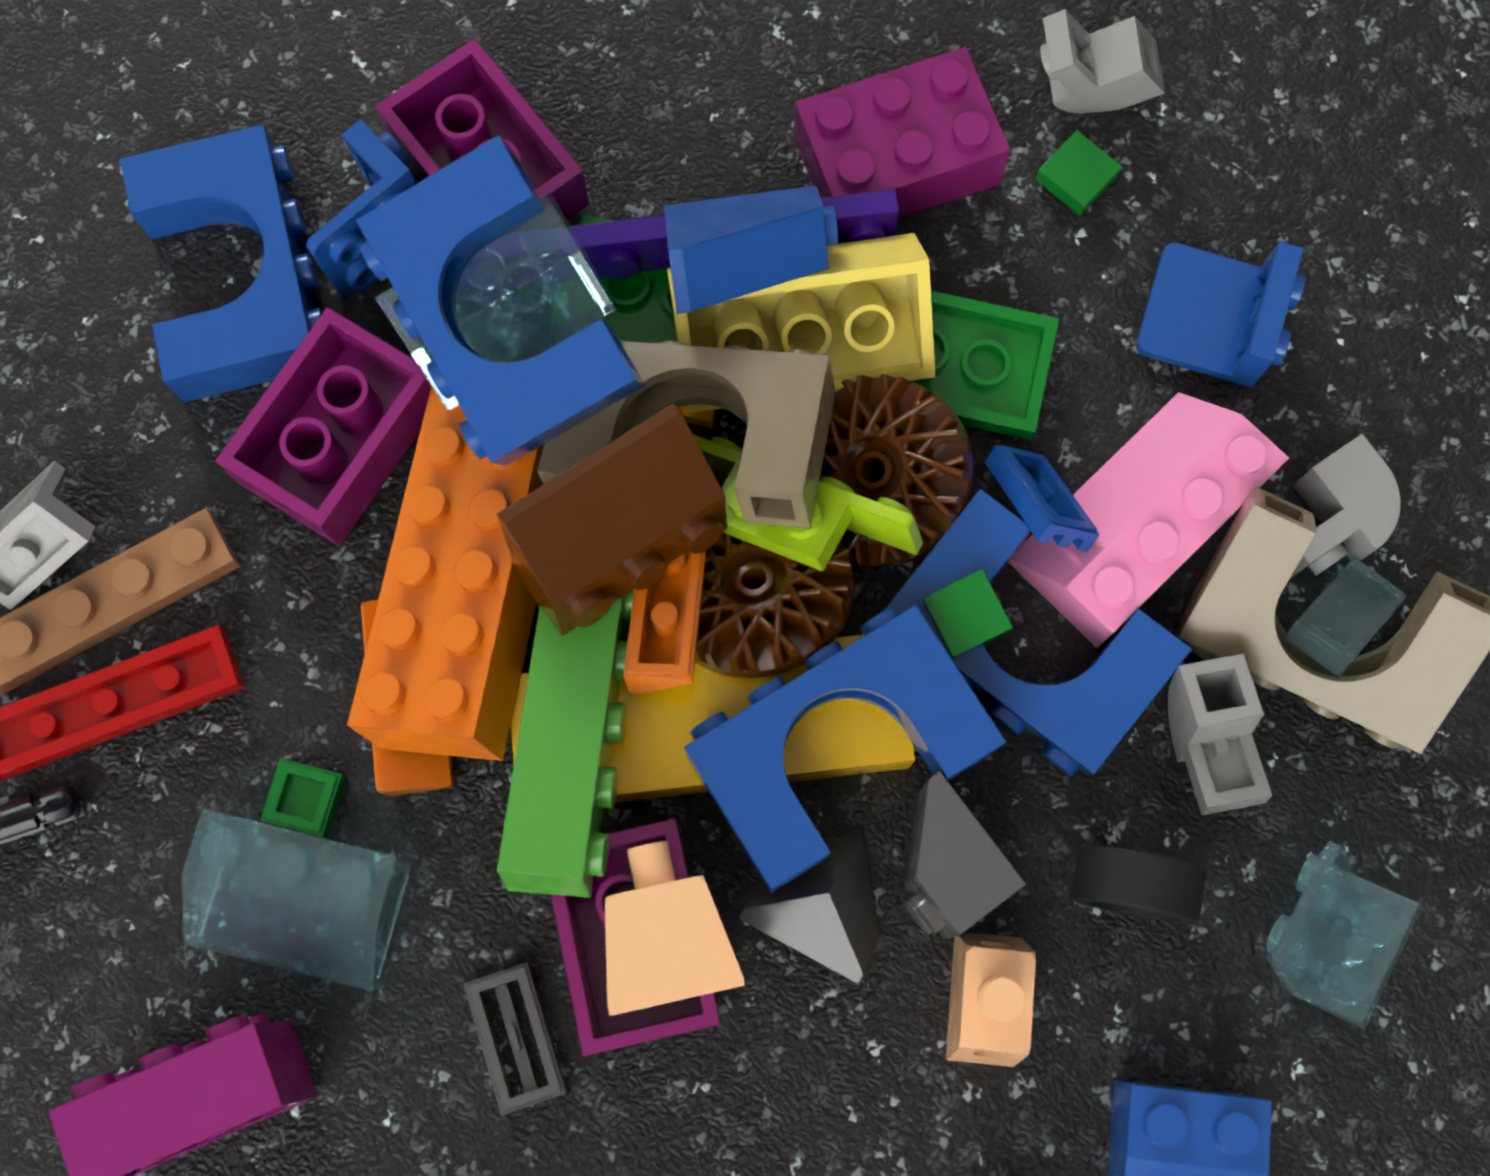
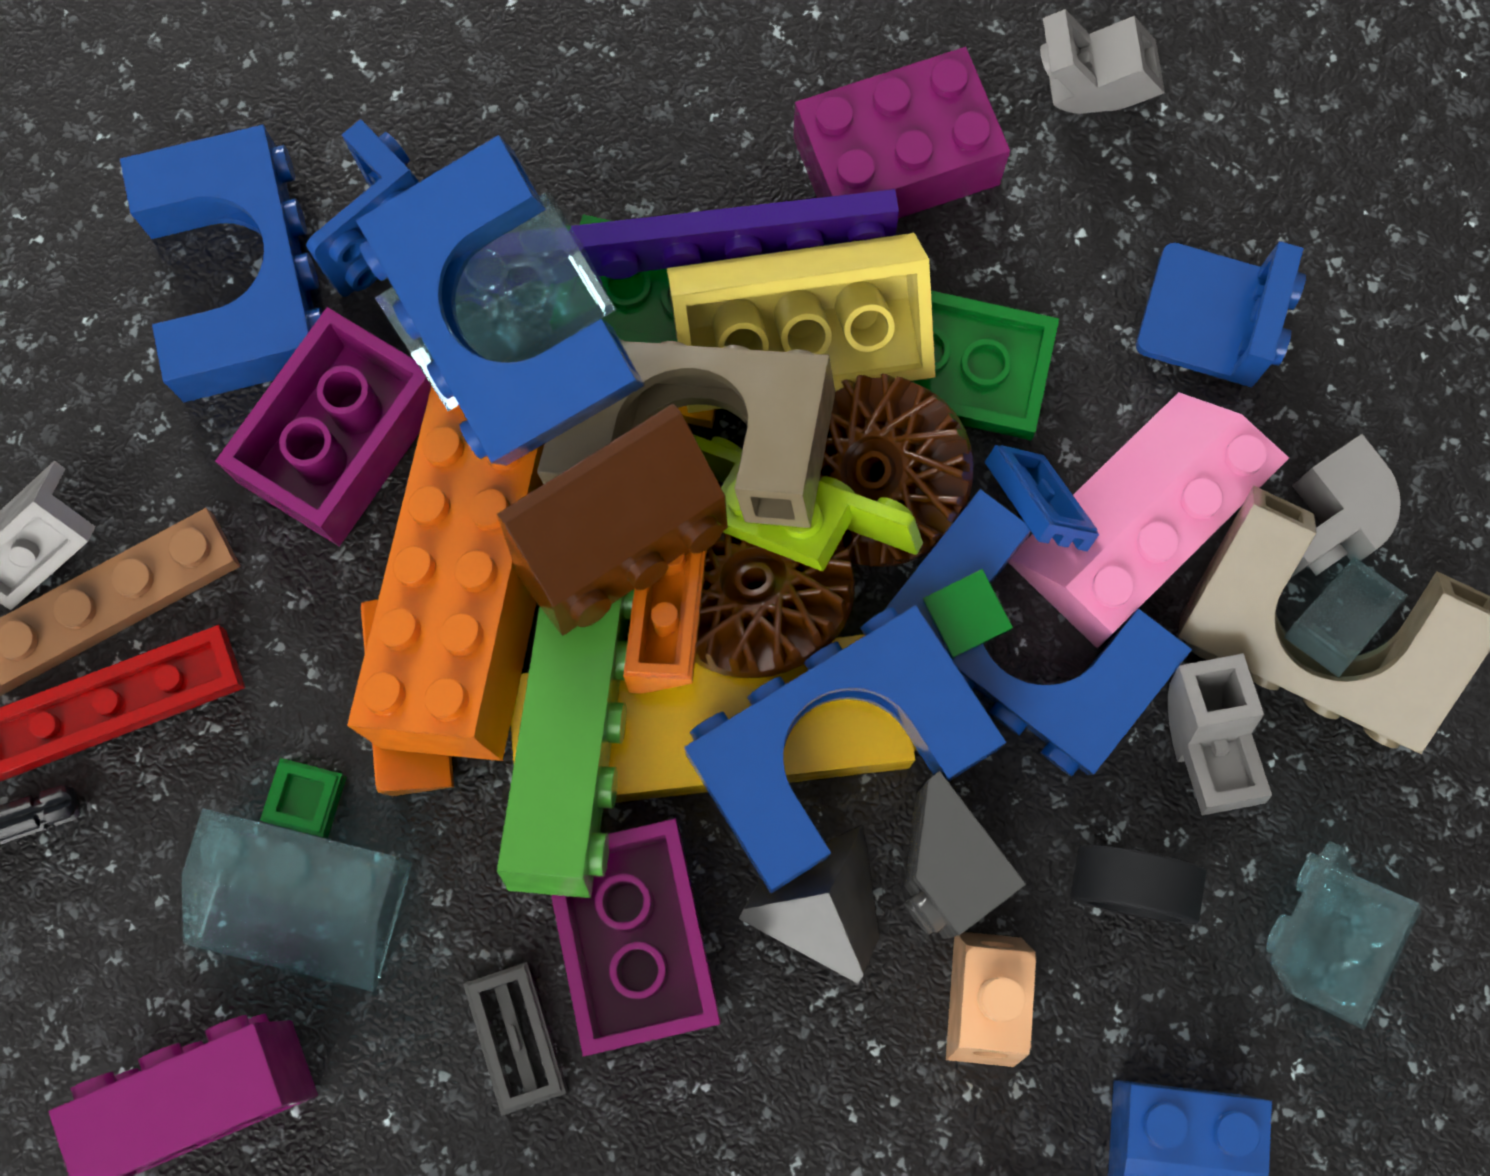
(466, 105): magenta brick -> none
(664, 937): light nougat torso -> none
(746, 244): blue slope -> none
(1078, 172): green tile -> none

